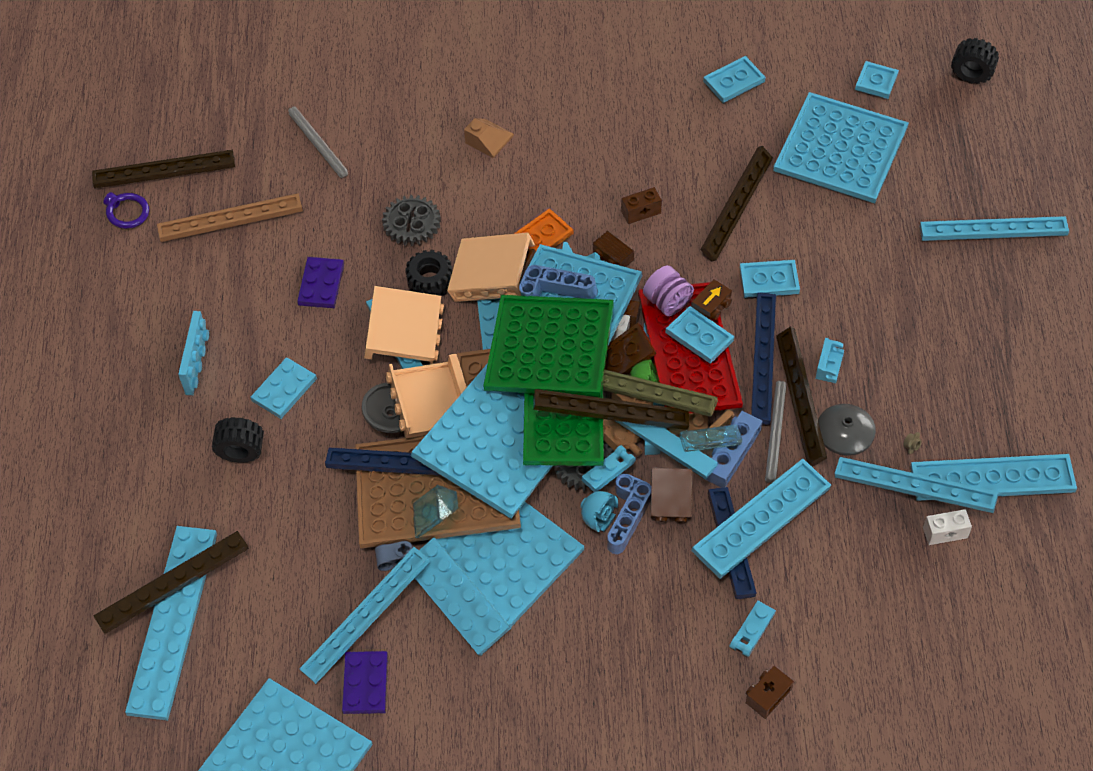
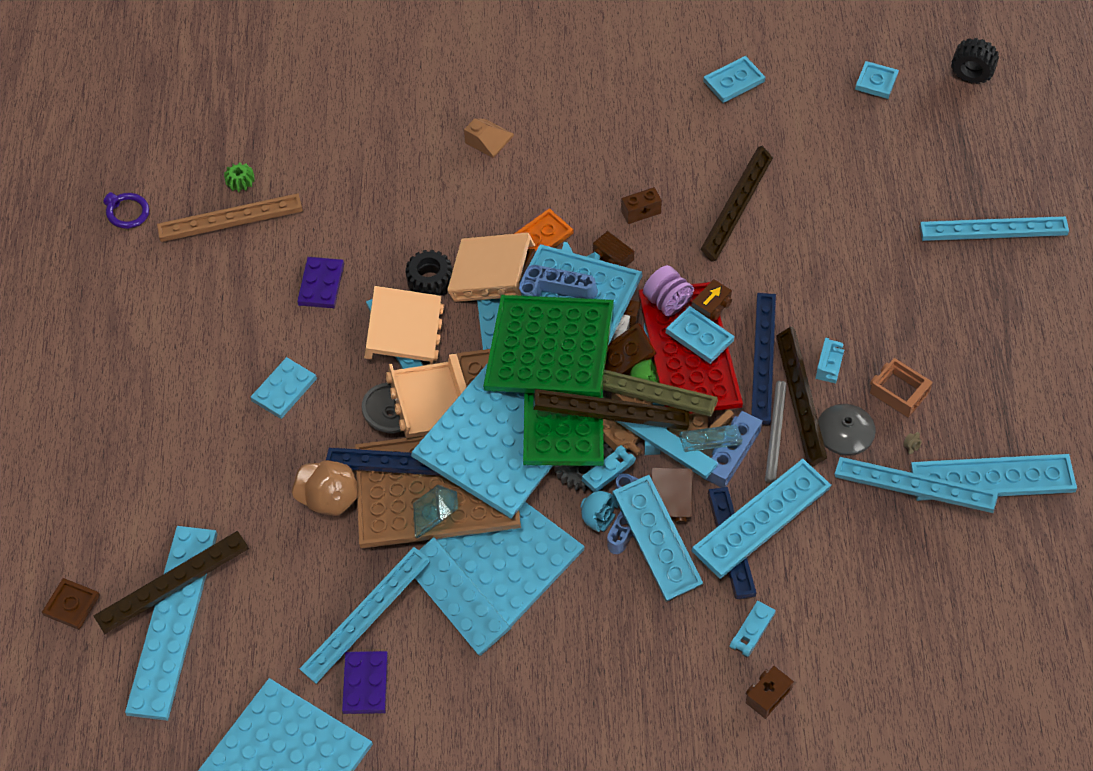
(70, 603): none -> reddish brown plate
(163, 169): dark brown plate -> none
(193, 352): medium azure plate -> none
(237, 440): black tyre -> none
(239, 177): none -> bright green gear
(318, 142): light grey axle -> none
(325, 487): none -> medium nougat piece
(391, 554): sand blue piece -> none
(400, 215): dark grey gear -> none
(657, 538): none -> medium azure plate
(769, 277): medium azure plate -> none
(841, 147): medium azure plate -> none
(908, 375): none -> nougat window
(947, 527): white brick -> none

